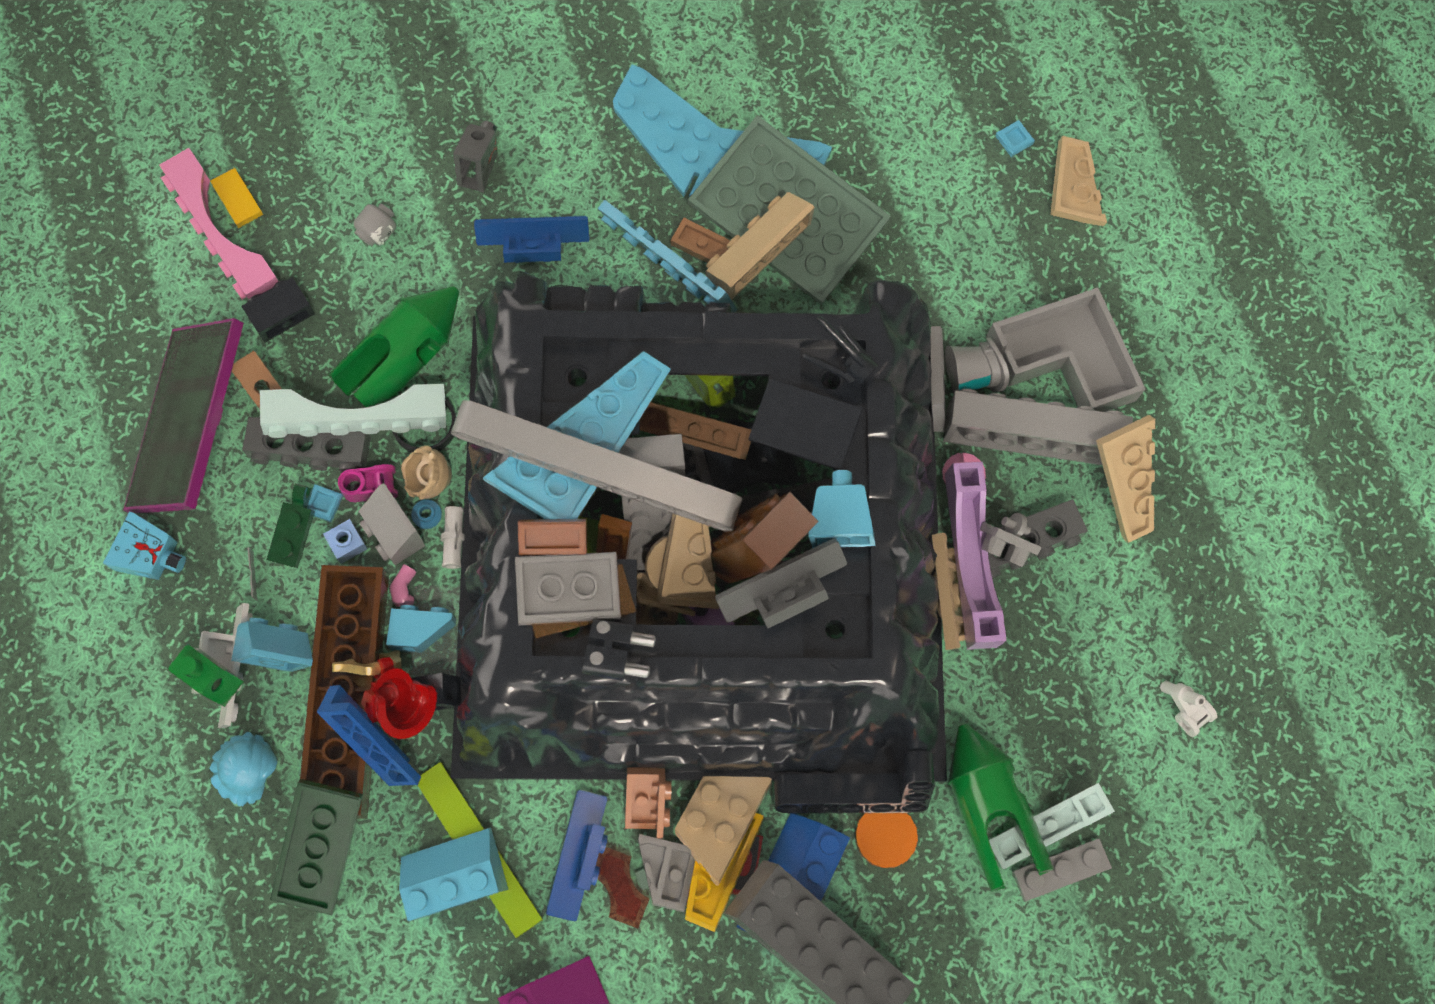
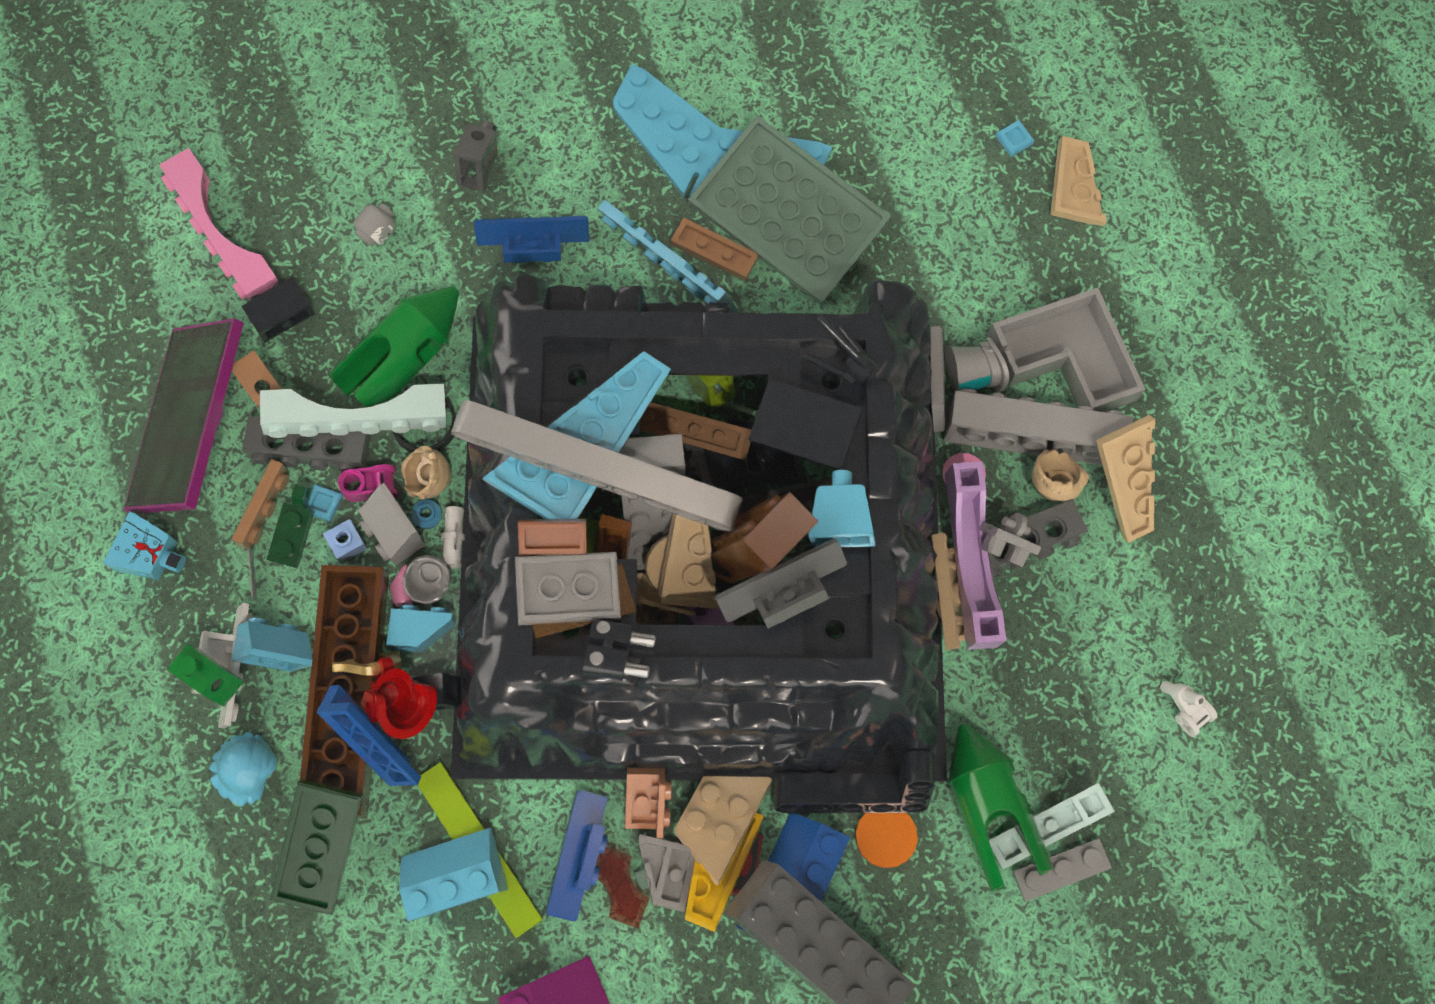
(236, 197): yellow tile -> none
(261, 505): none -> medium nougat plate
(426, 579): none -> light grey hair
(760, 244): tan slope -> none
(1058, 476): none -> tan hair

